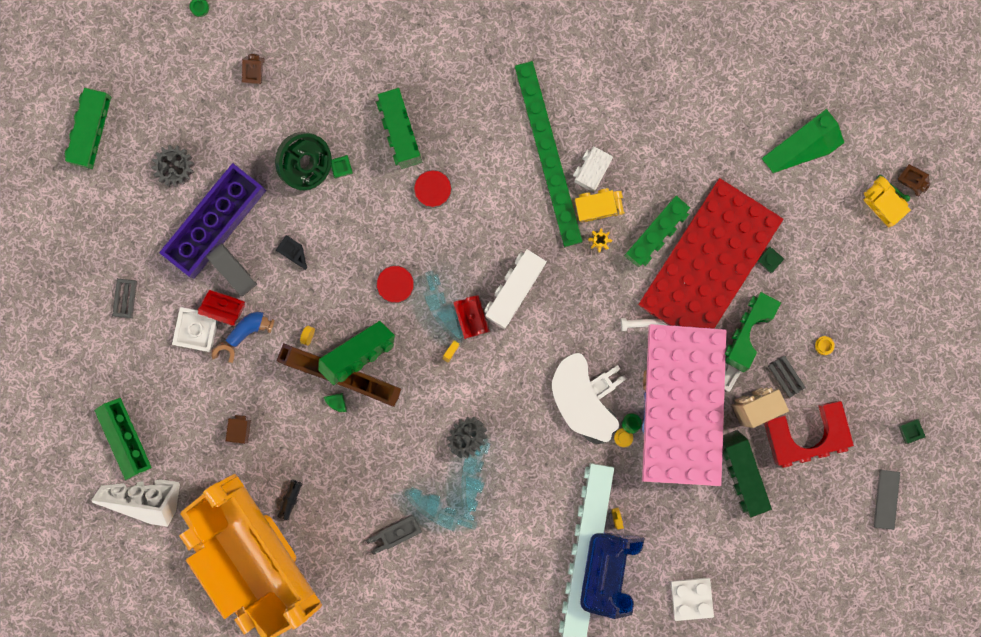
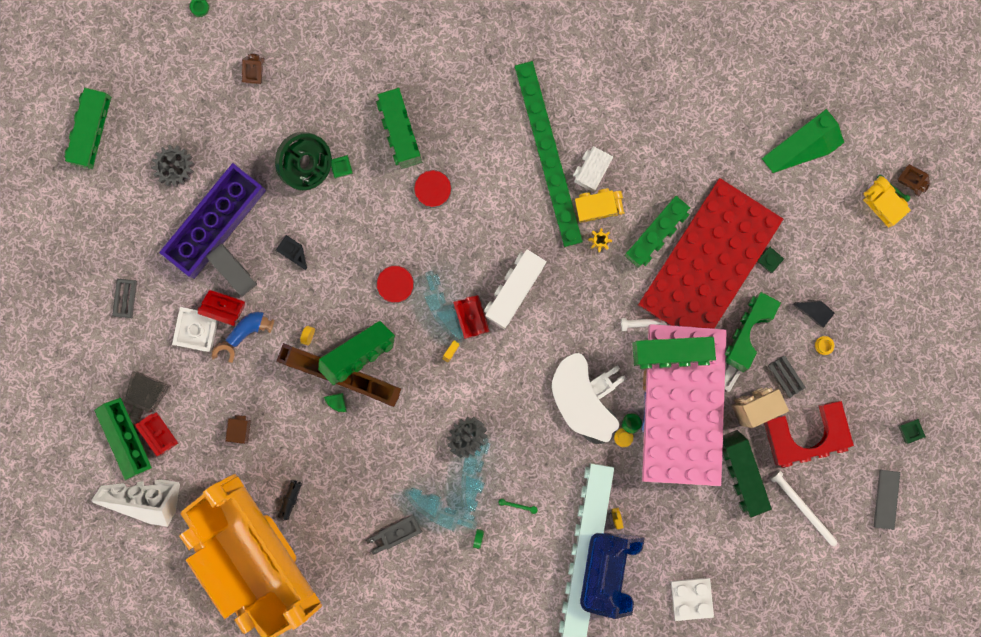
(144, 393): none -> clear smoke torso
(156, 434): none -> red hinge
(478, 538): none -> green tile
(533, 509): none -> green hinge
(674, 351): none -> green brick
(777, 477): none -> white bar
(816, 310): none -> black slope

